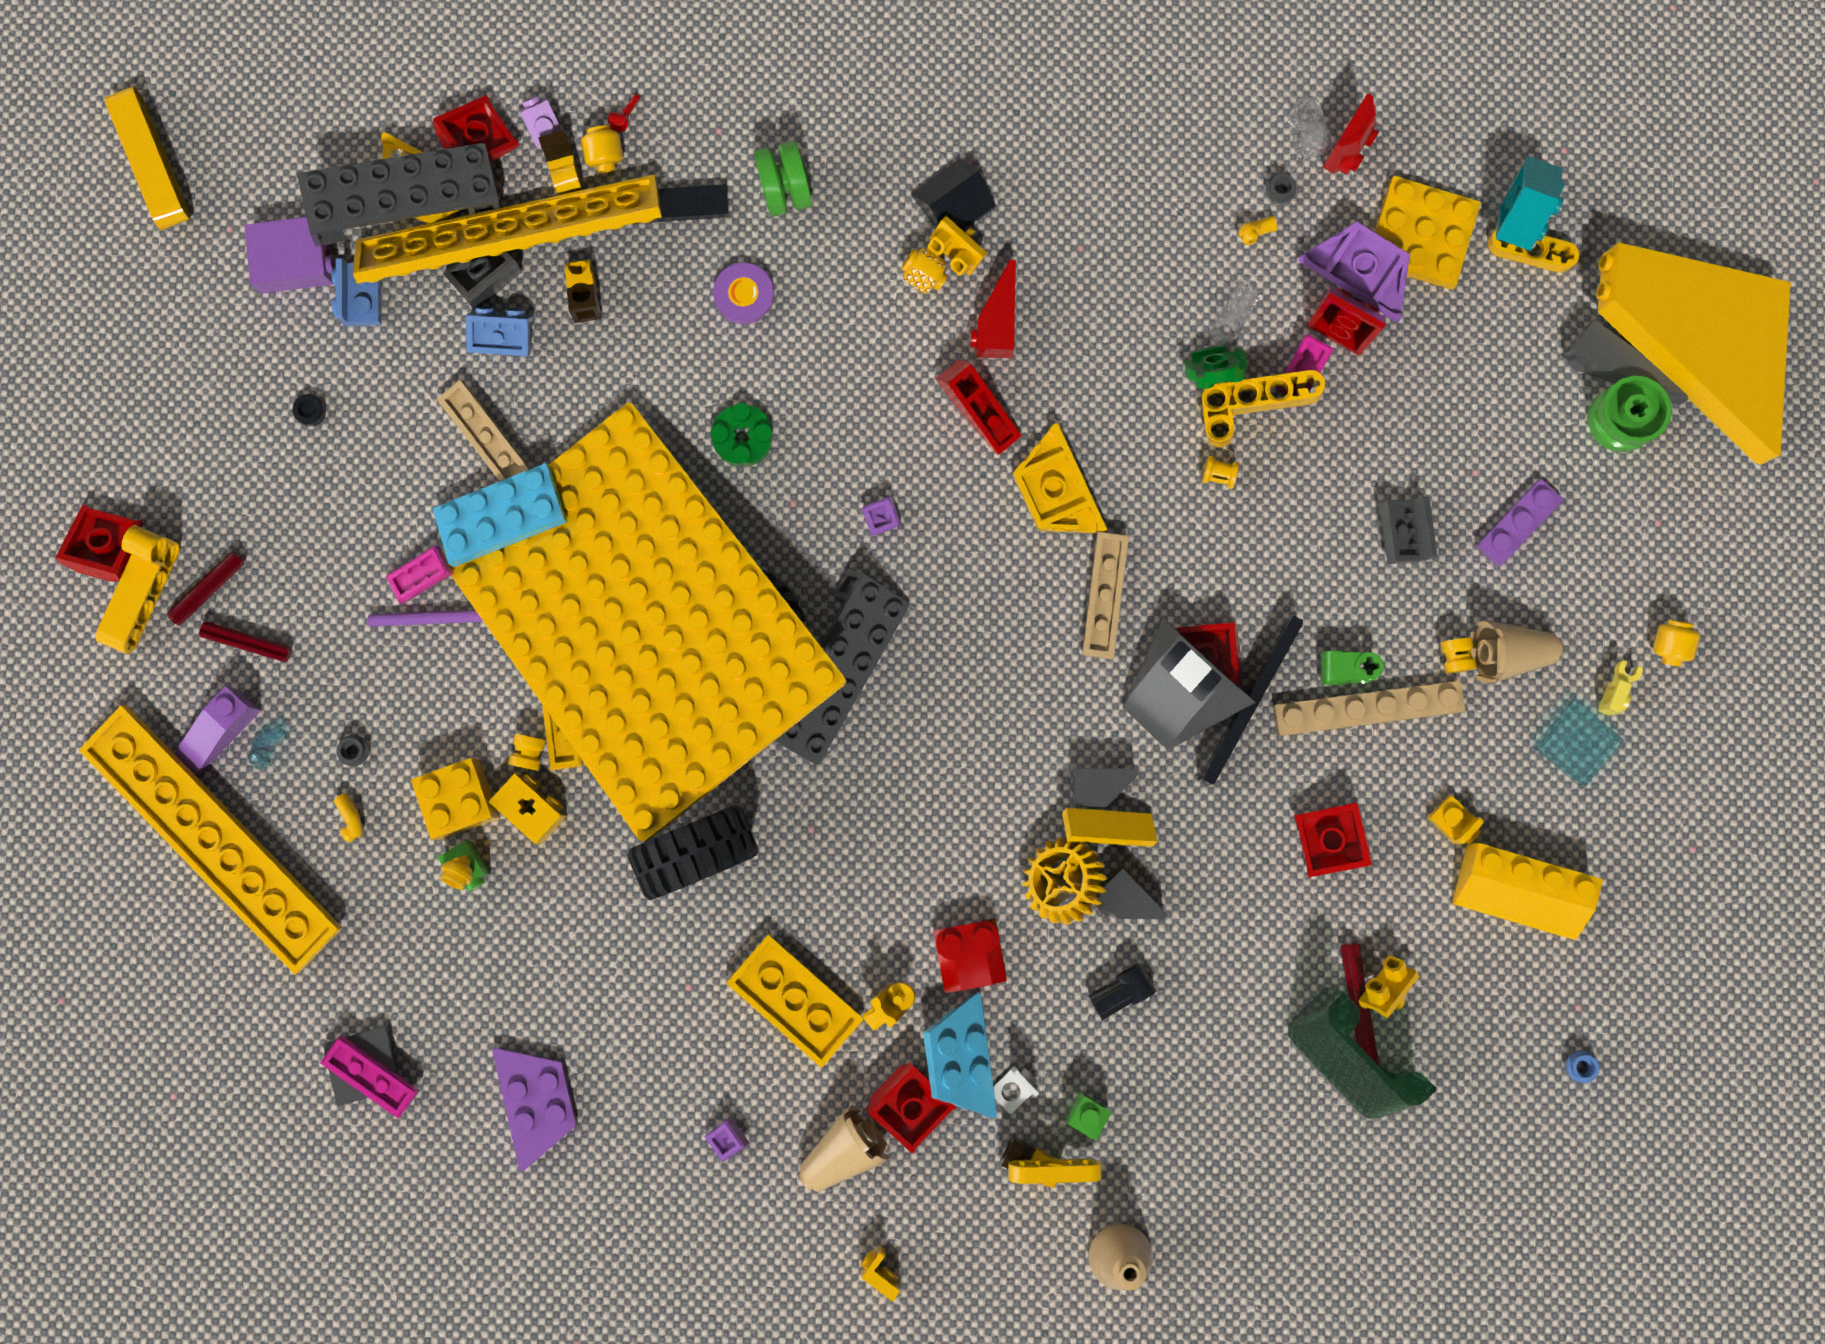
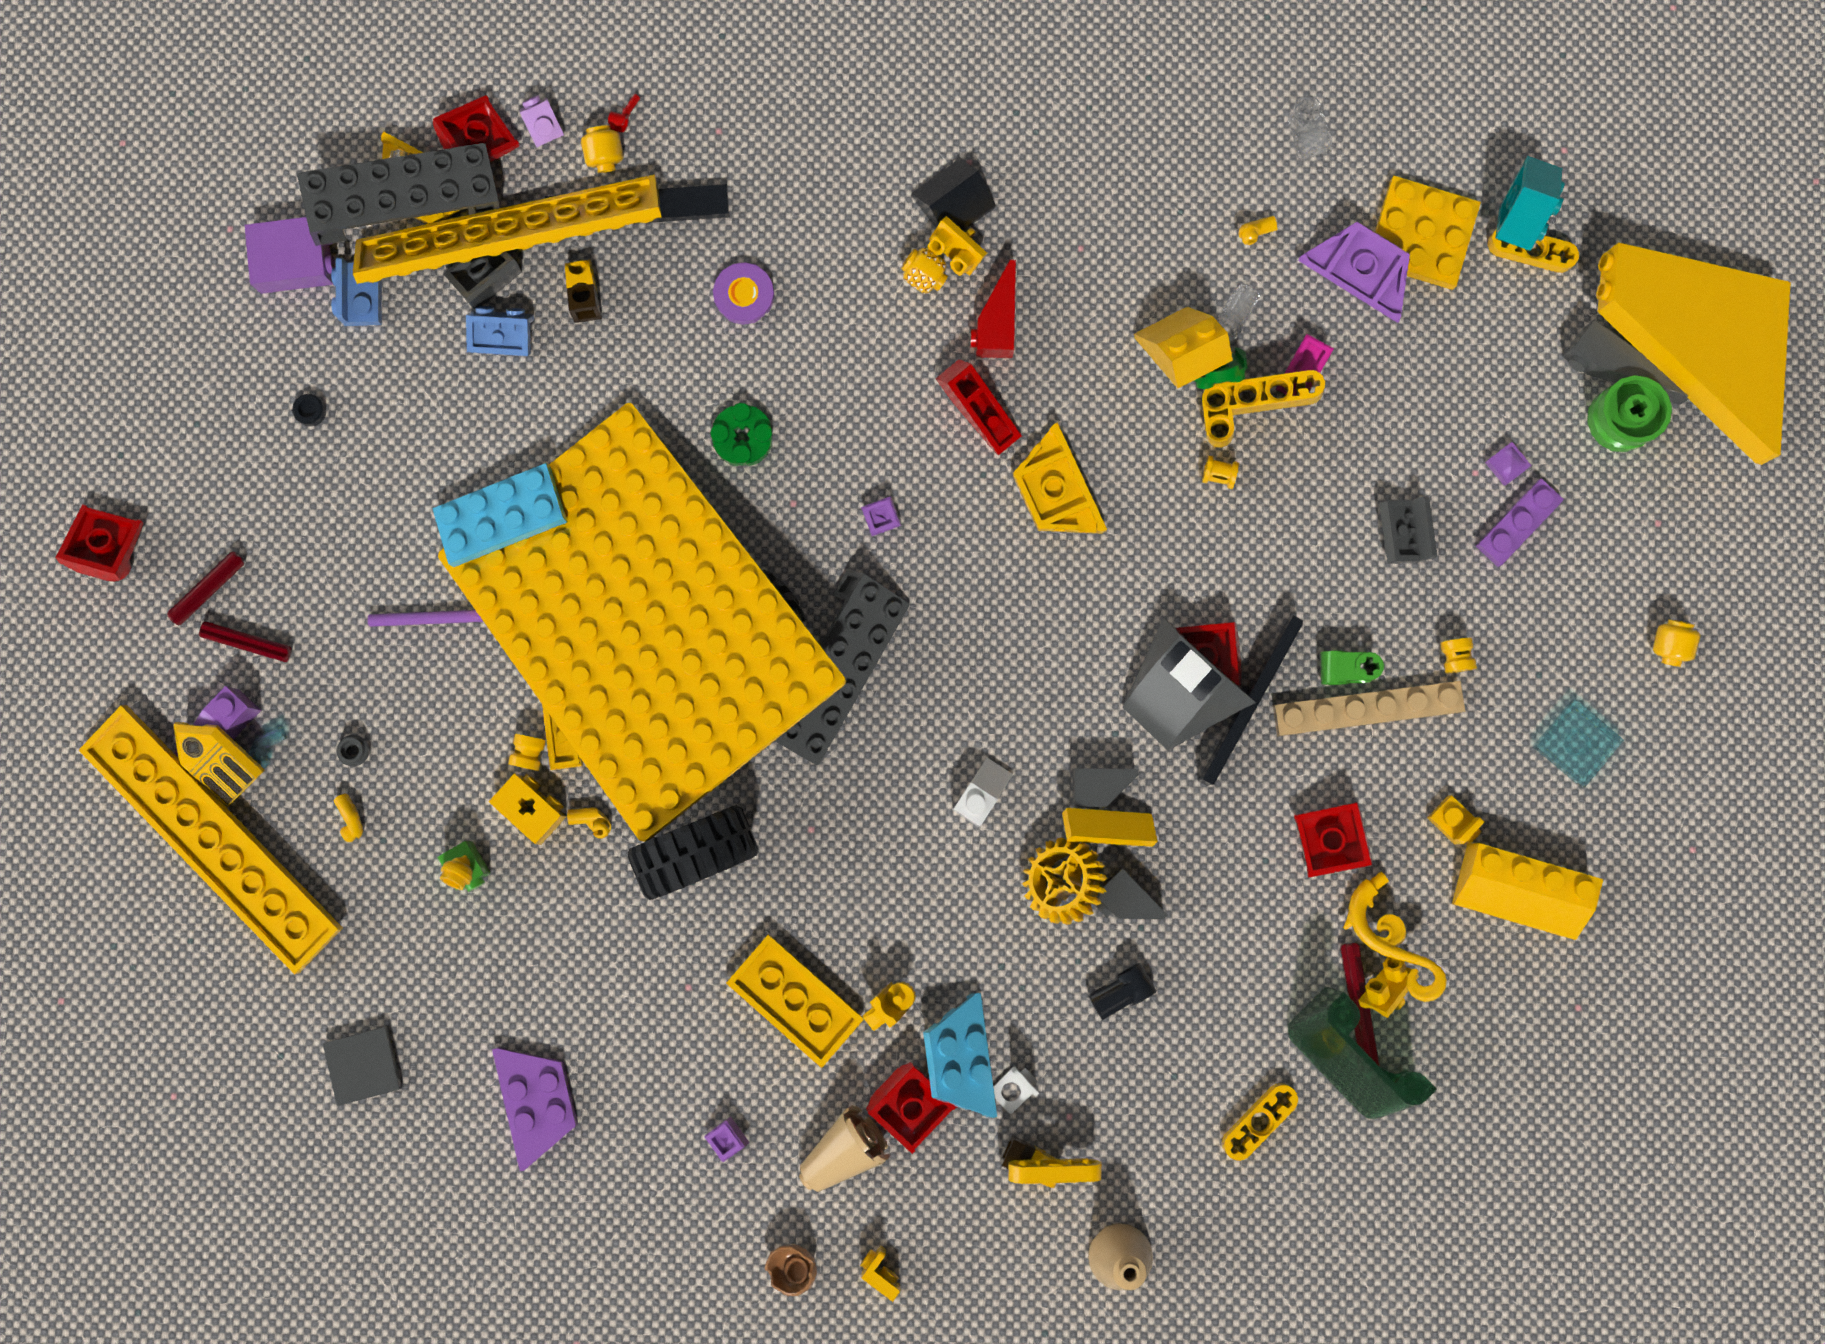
(137, 589): yellow beam -> none
(147, 158): yellow beam -> none
(215, 760): none -> yellow tile
(370, 1076): dark pink tile -> none
(419, 574): dark pink plate -> none
(454, 799): yellow brick -> none
(482, 431): tan plate -> none
(561, 162): leg -> none
(592, 818): none -> yellow arm
(783, 178): bright green wheel -> none
(791, 1269): none -> medium nougat hair
(970, 955): red slope -> none
(983, 792): none -> white slope
(1088, 1115): bright green brick -> none
(1105, 595): tan plate -> none
(1186, 345): none -> yellow slope
(1273, 1123): none -> yellow beam
(1286, 182): dark grey plate -> none
(1346, 320): red slope -> none
(1358, 133): red slope -> none
(1388, 946): none -> yellow plant
(1508, 463): none -> medium lavender tile
(1511, 650): tan cone -> none
(1591, 1066): medium blue plate -> none
(1617, 696): light yellow plate -> none

